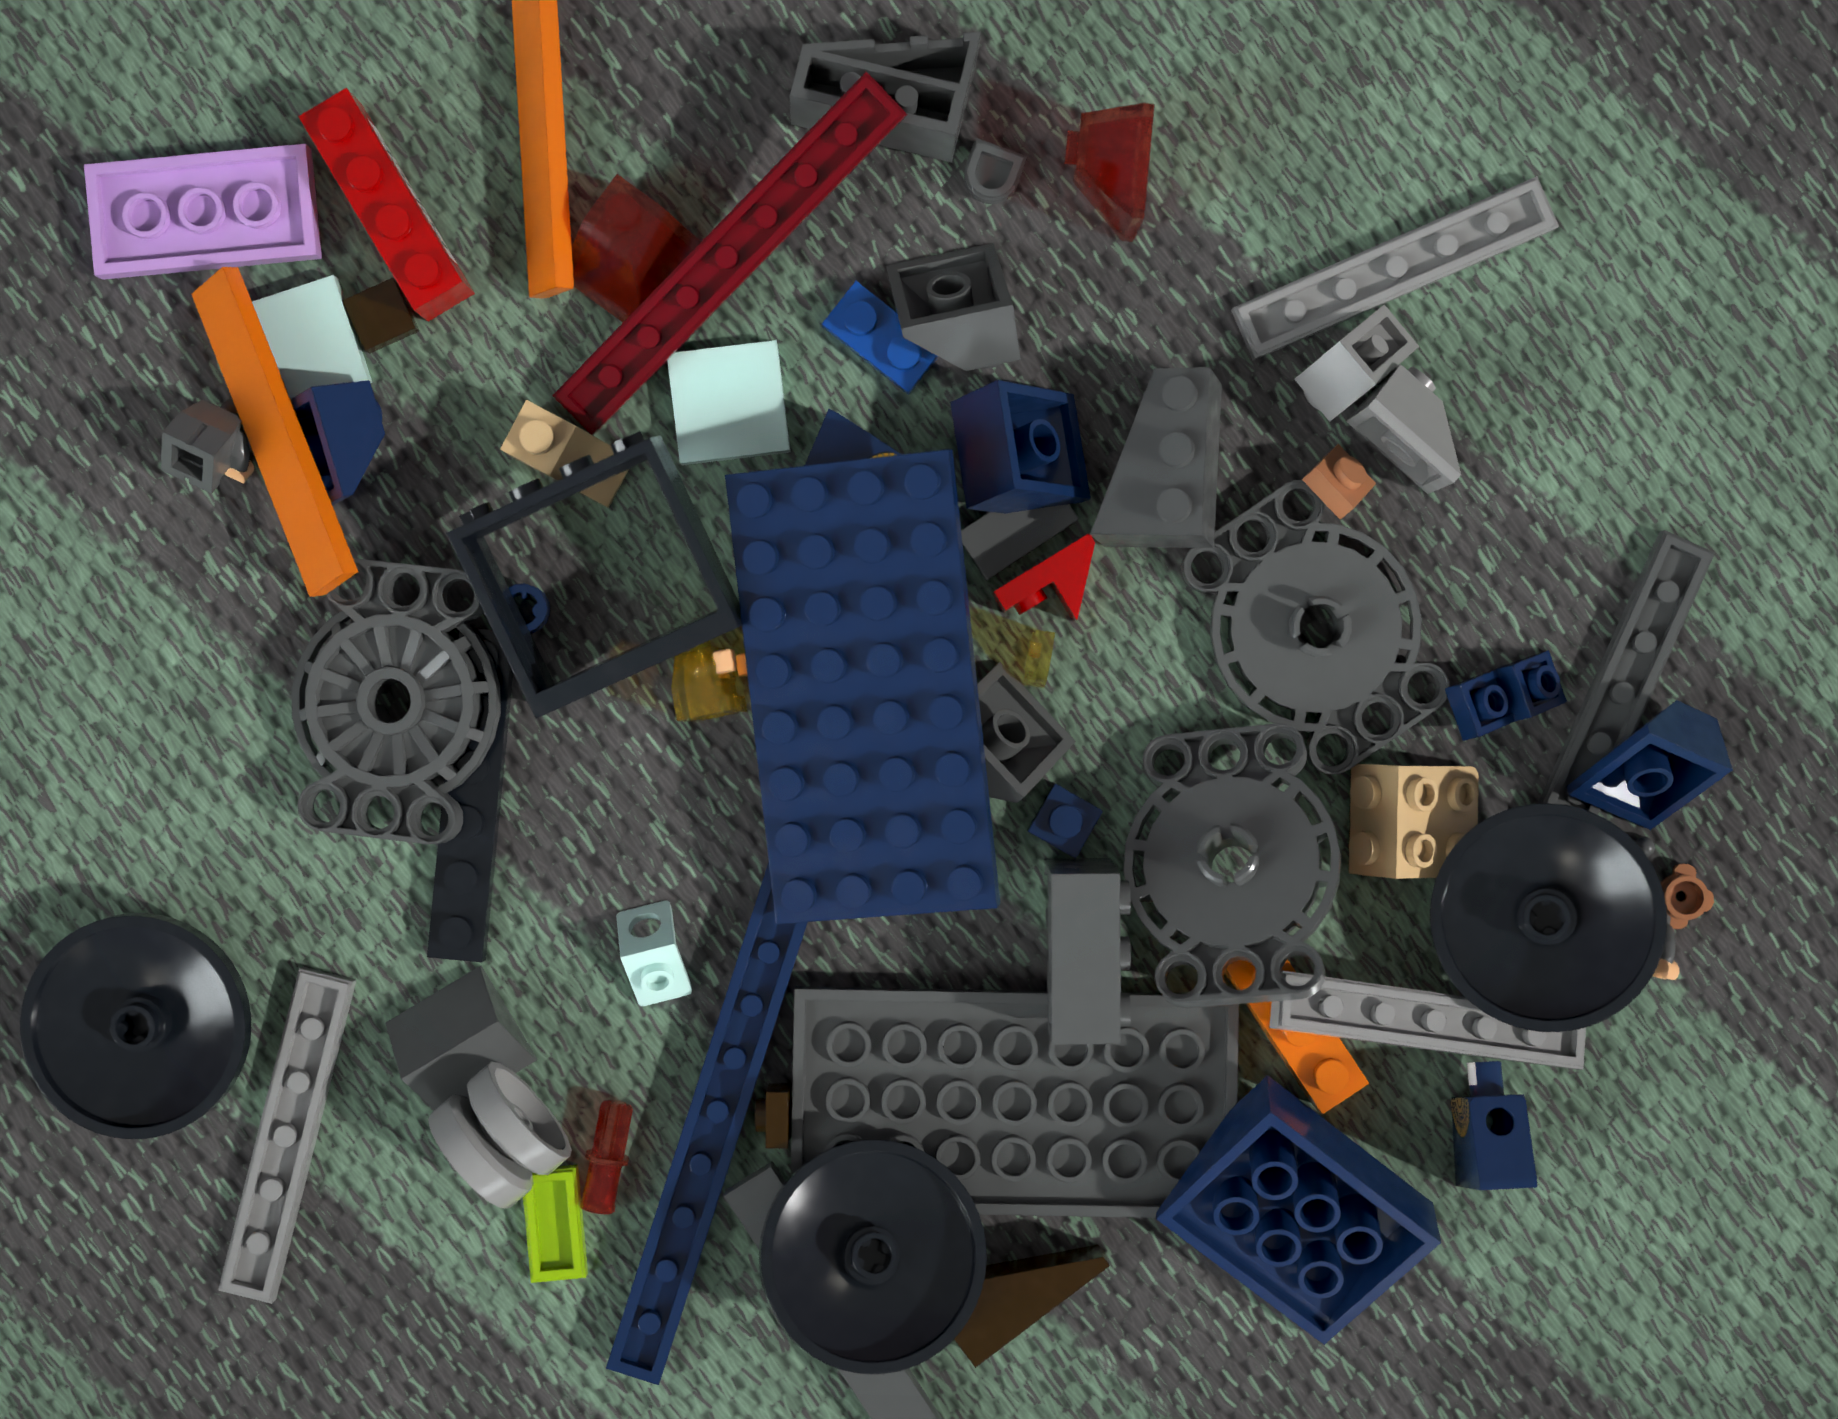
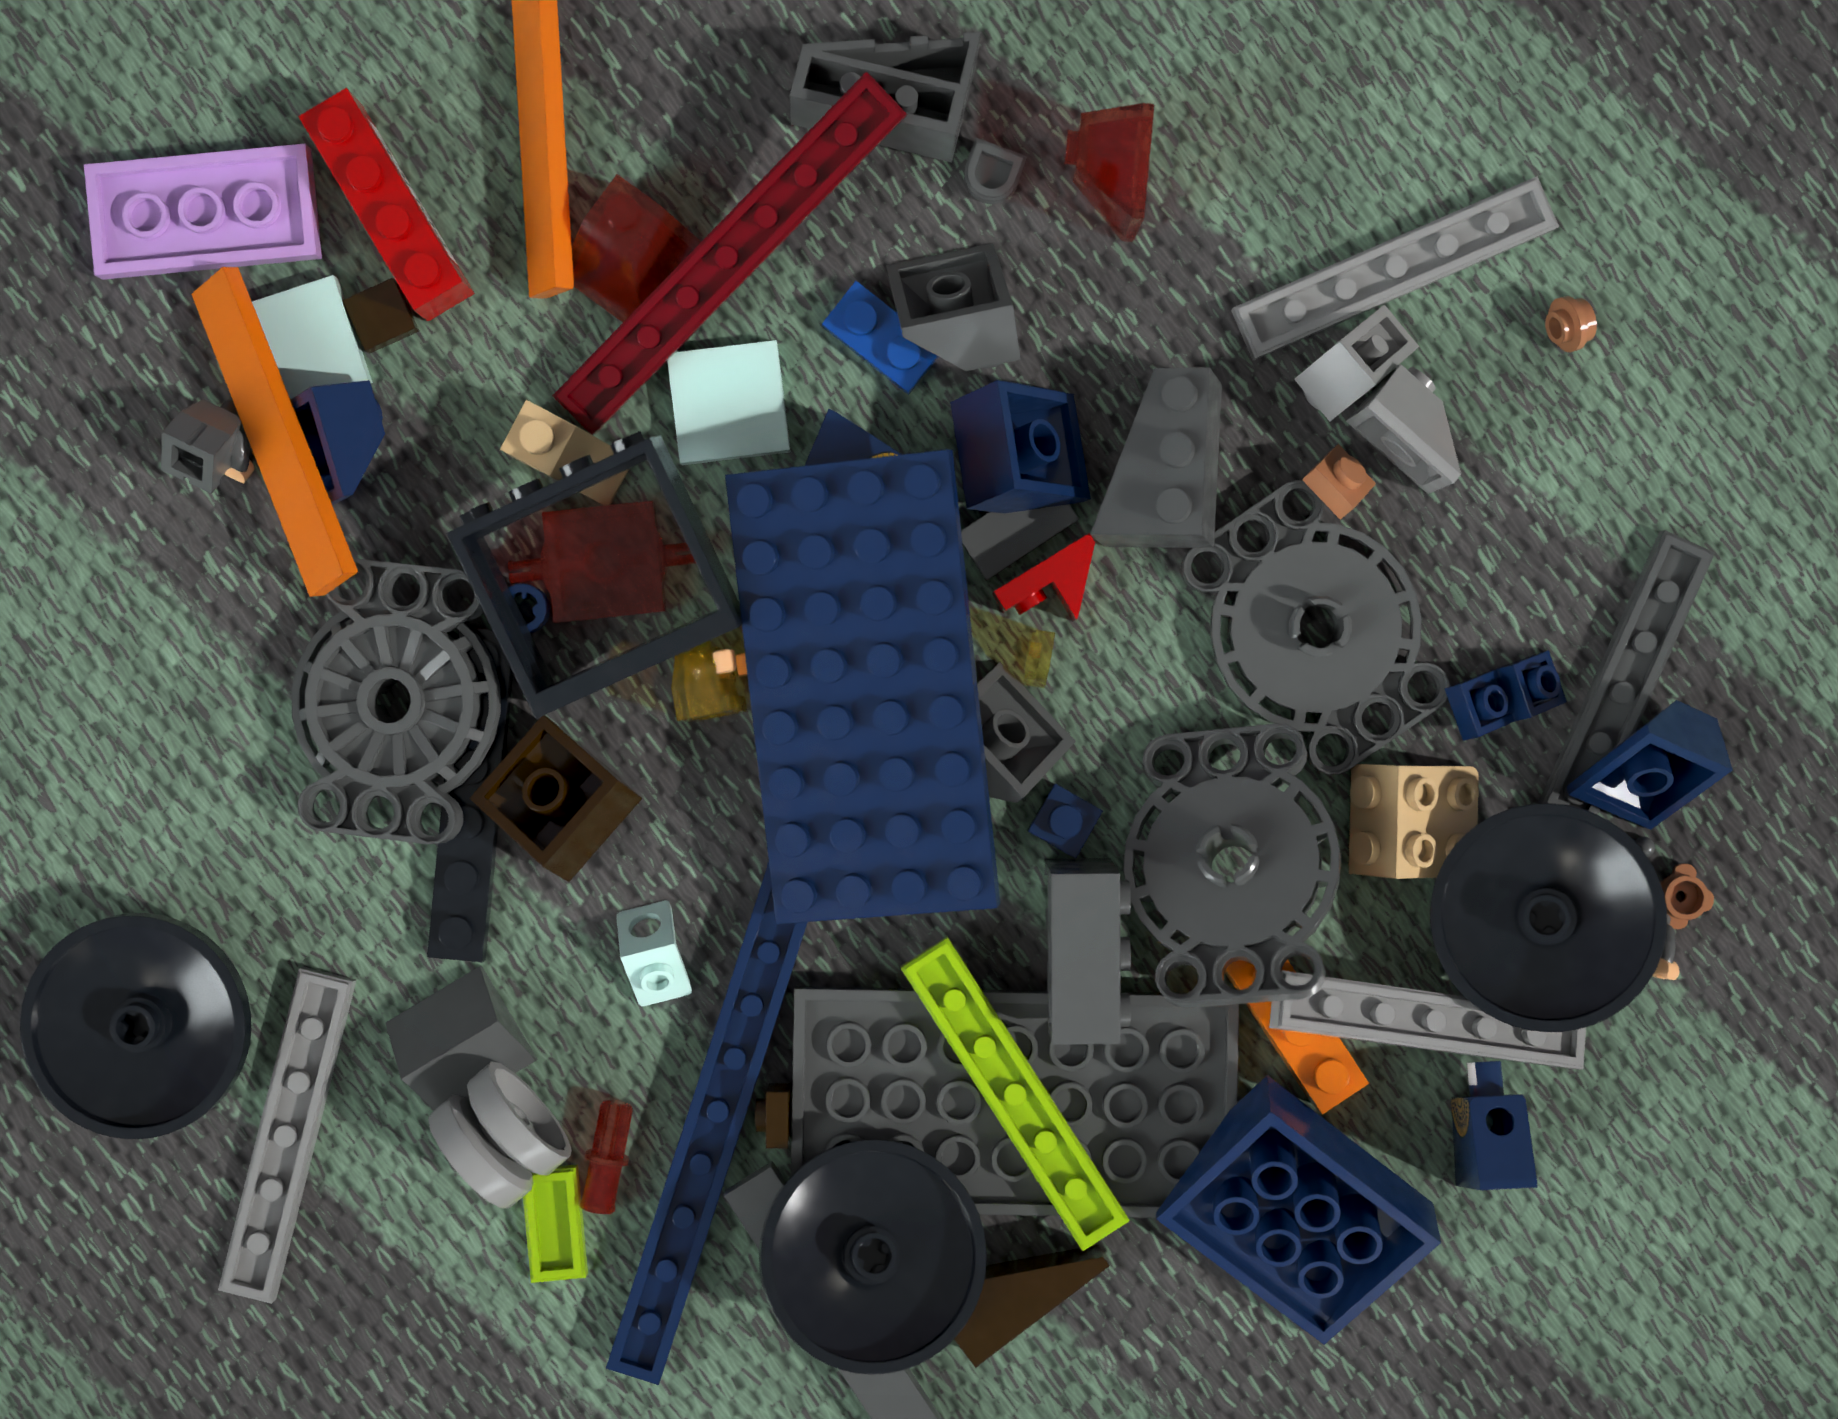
(555, 799): none -> dark brown slope
(603, 562): none -> clear red plate
(1015, 1093): none -> lime tile
(1570, 323): none -> nougat plate

